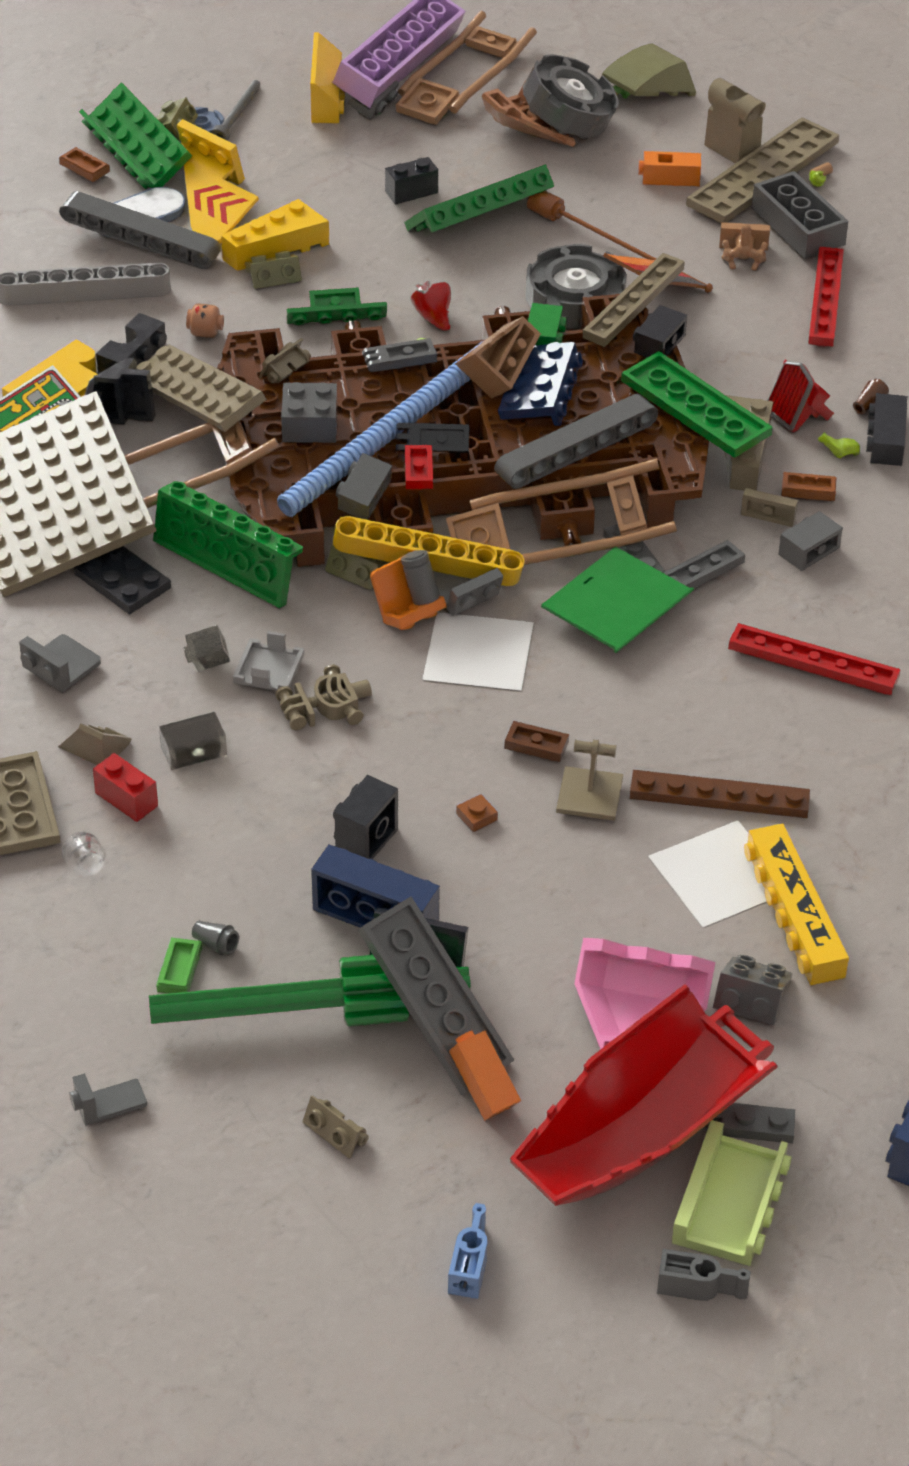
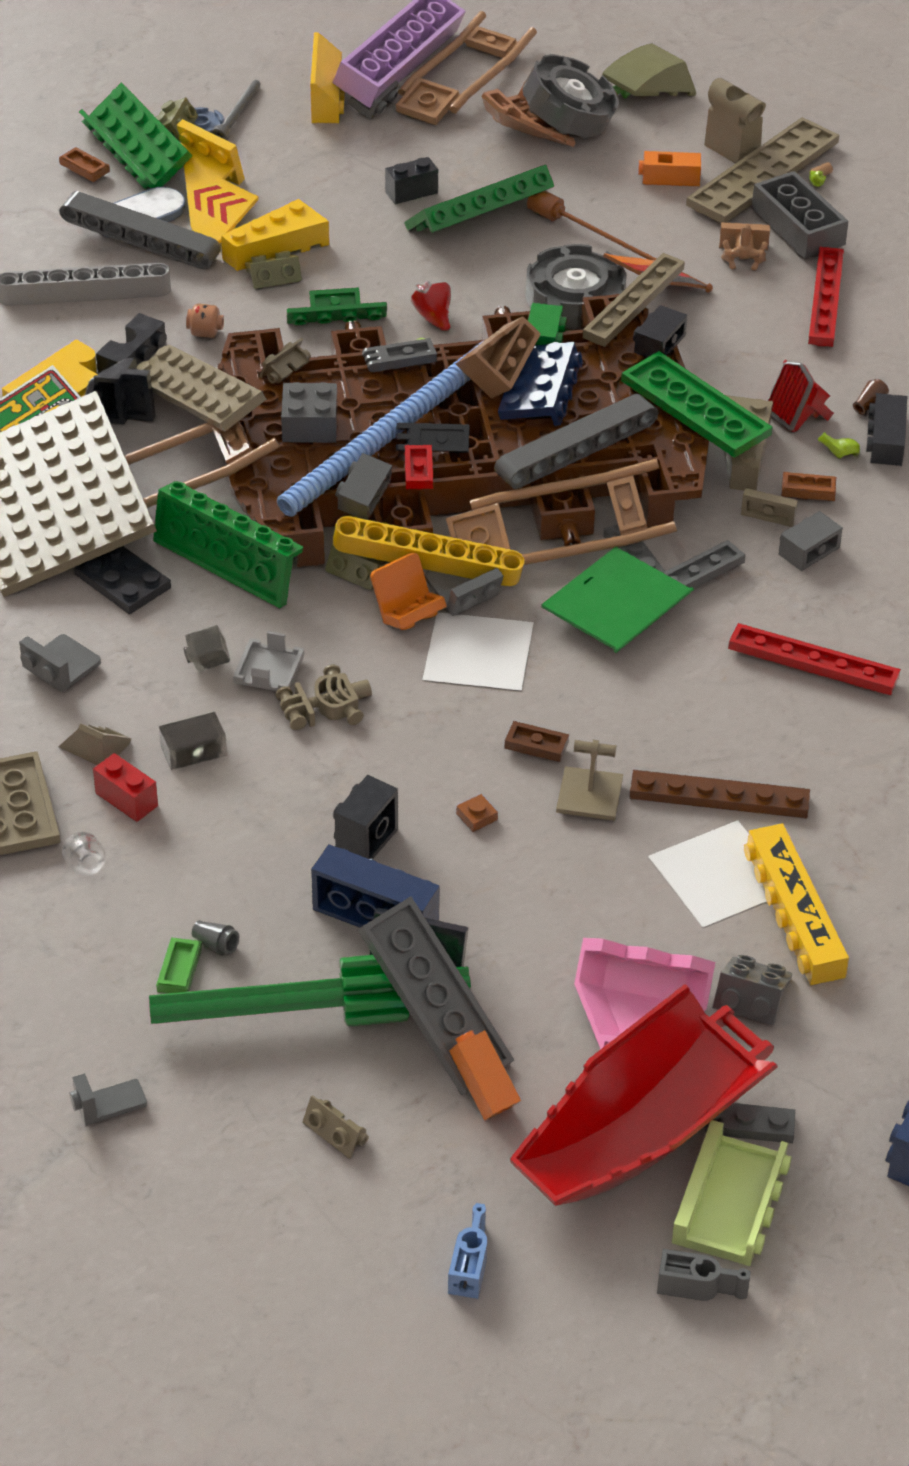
(420, 577): dark grey piece -> none

